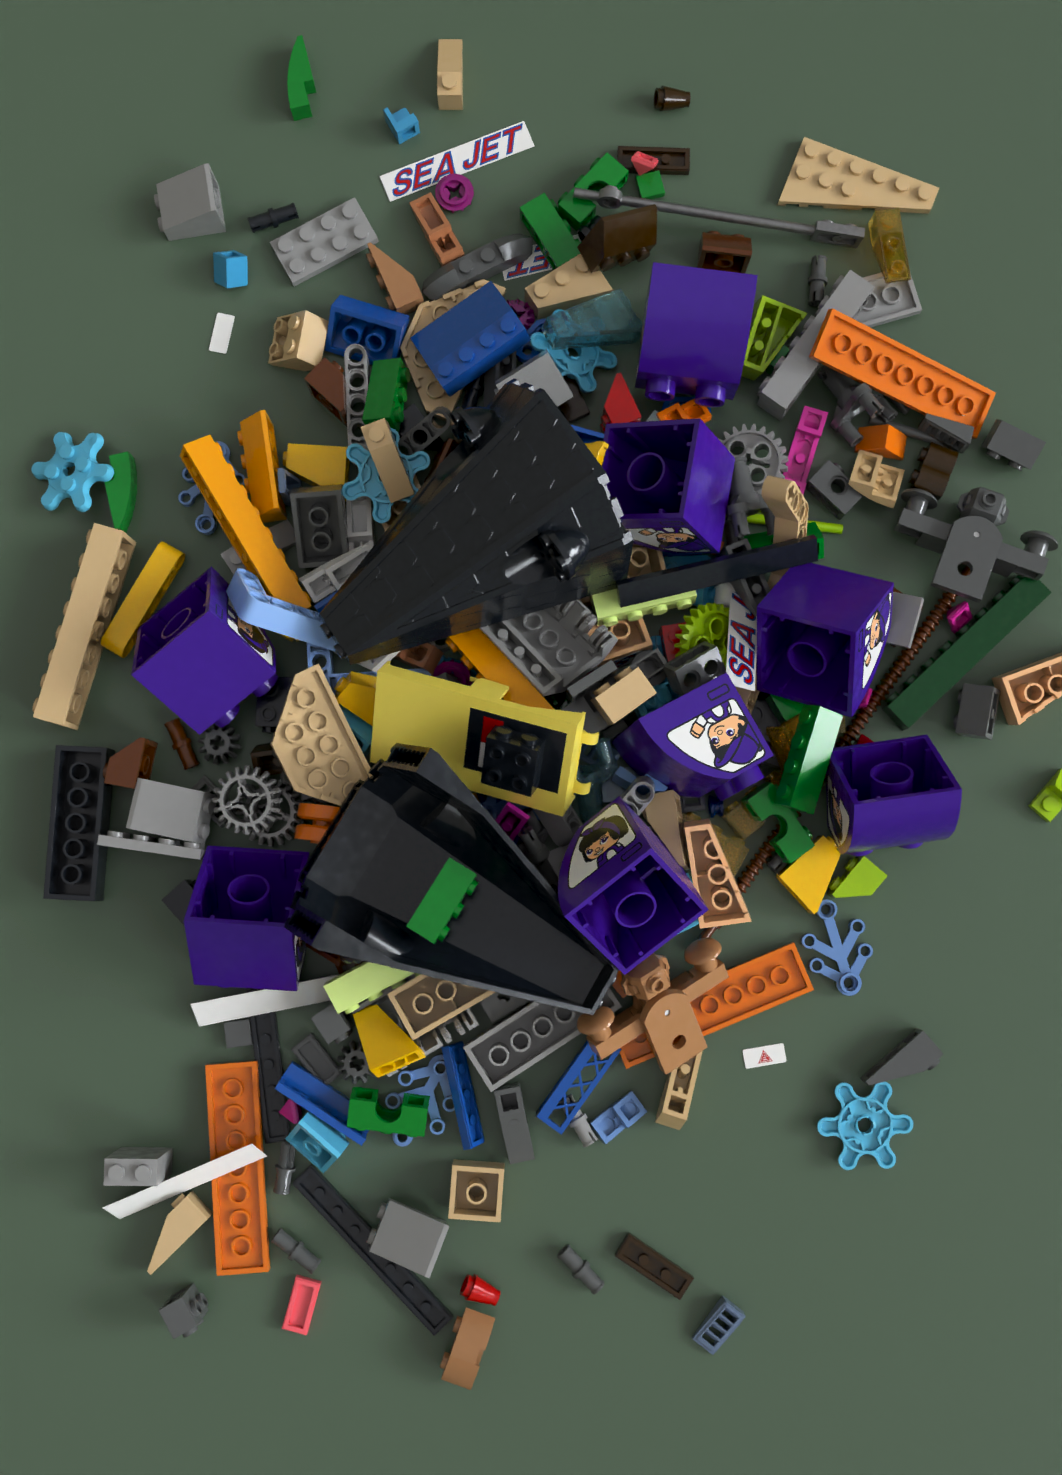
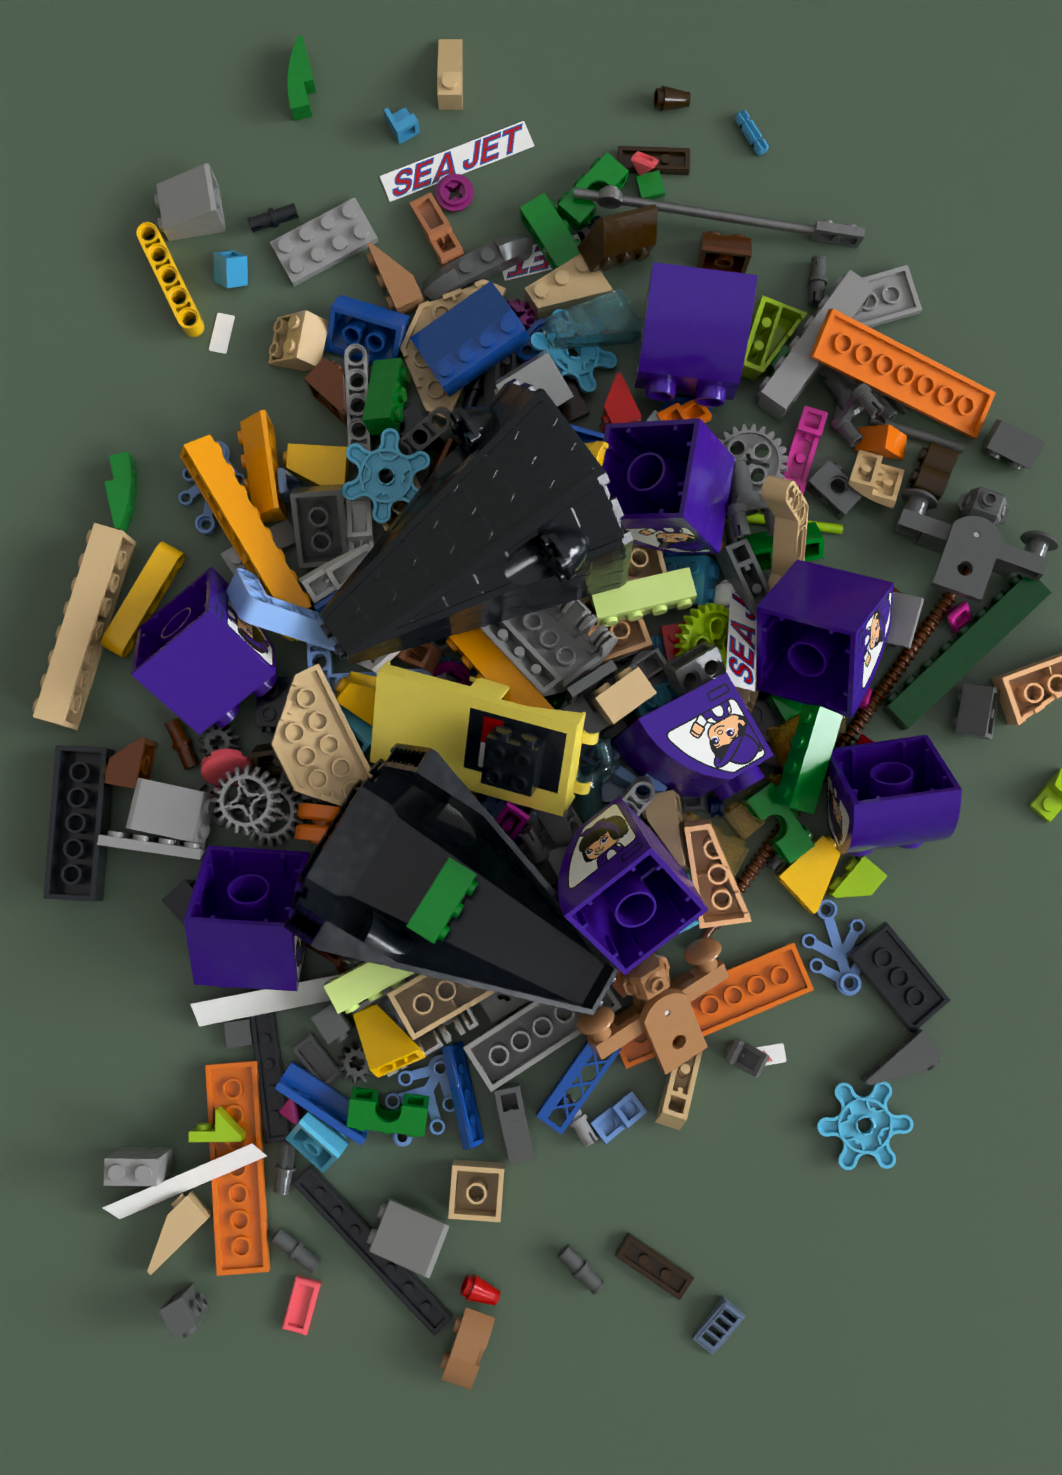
(85, 475): medium azure plate -> none
(165, 269): none -> yellow beam
(220, 762): none -> coral tile
(225, 1129): none -> lime slope
(387, 460): tan slope -> none
(717, 571): black tile -> none
(746, 1057): none -> dark grey bracket
(751, 132): none -> dark azure axle
(845, 181): tan wing -> none
(889, 245): clear yellow slope -> none
(898, 977): none -> black tile
(949, 432): dark grey slope -> none

